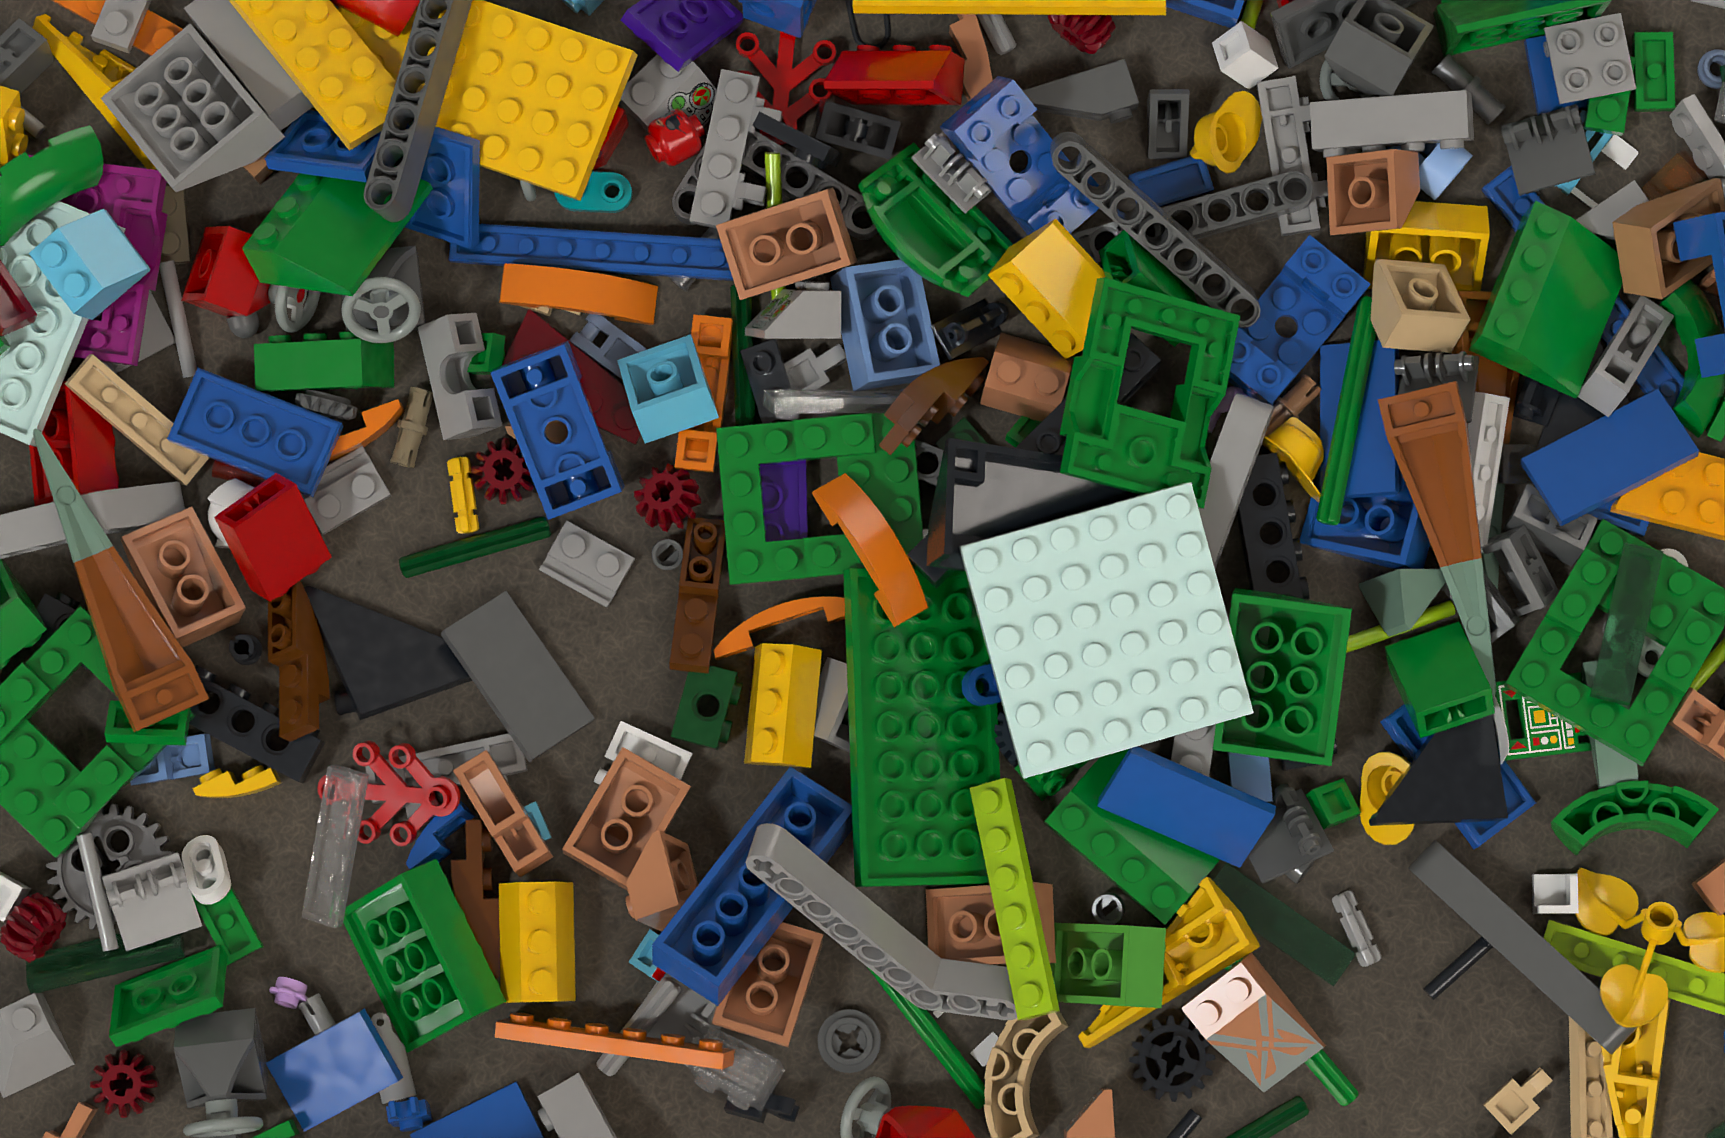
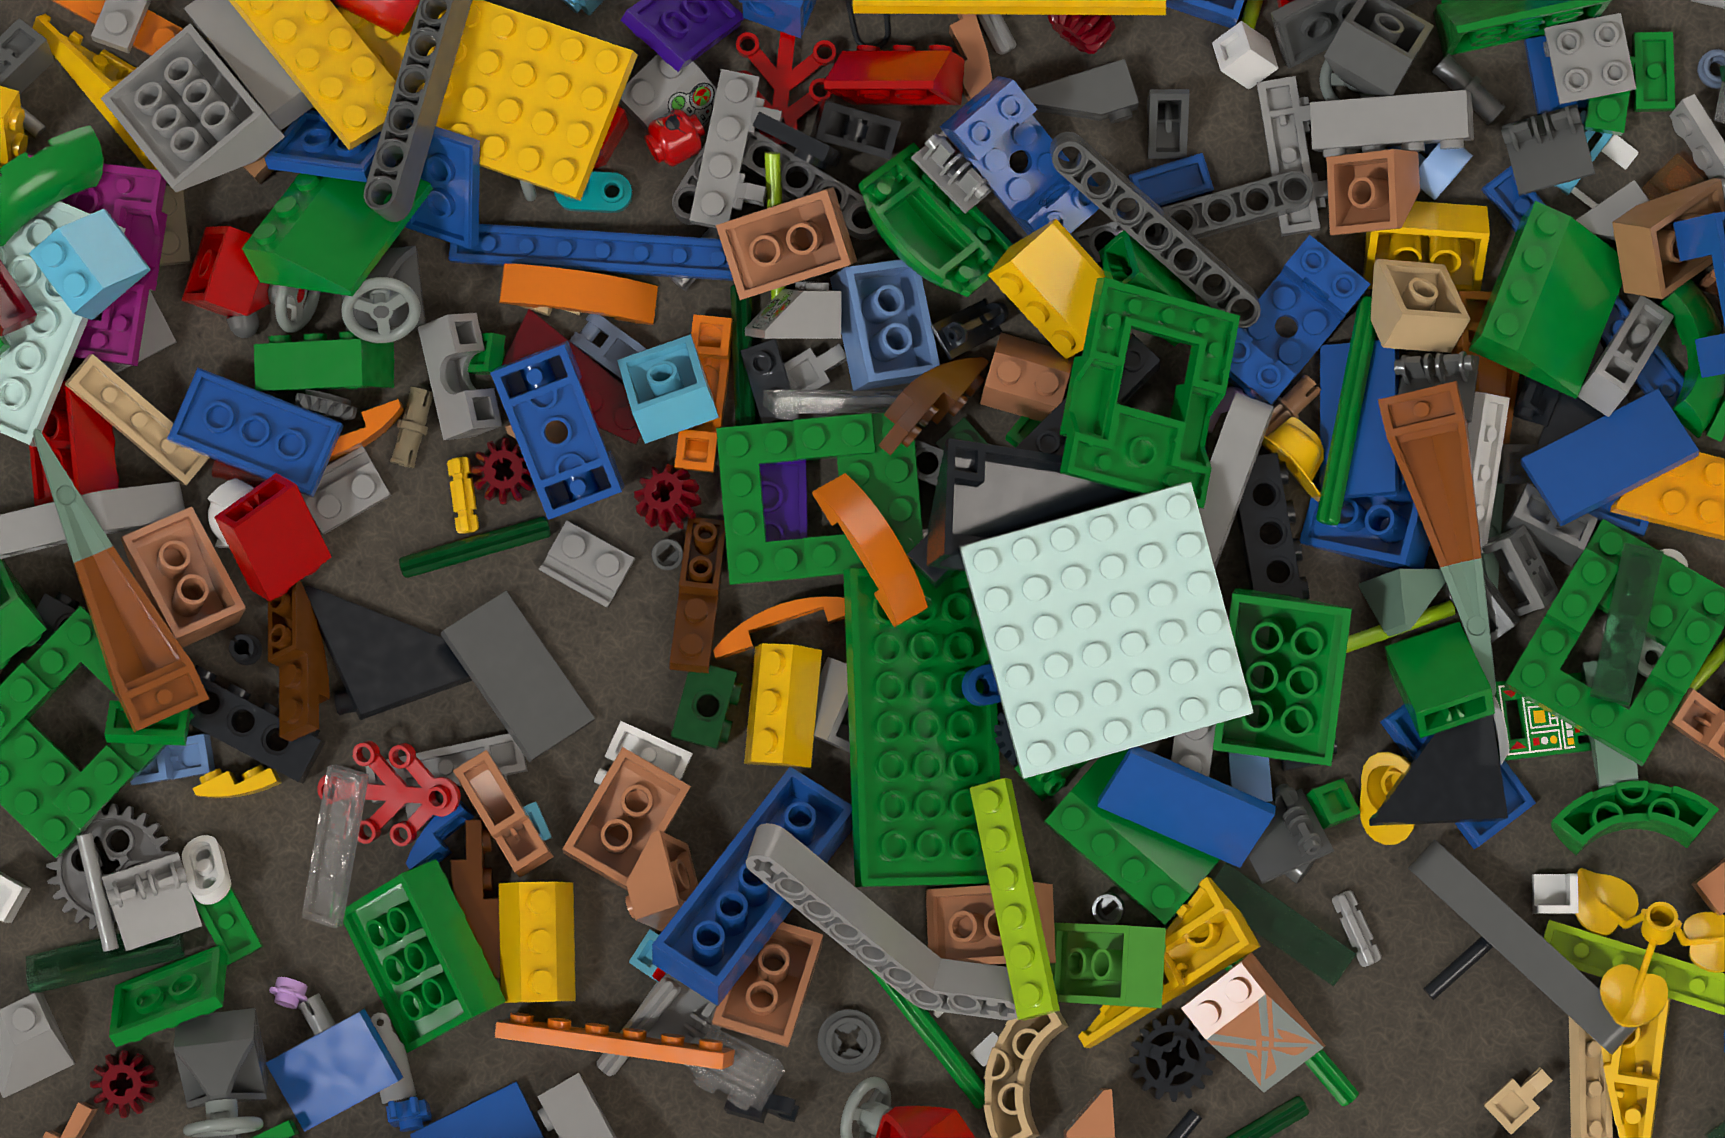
(33, 927): dark red gear -> none
(178, 318): light grey bar -> none
(1228, 133): yellow piece -> none

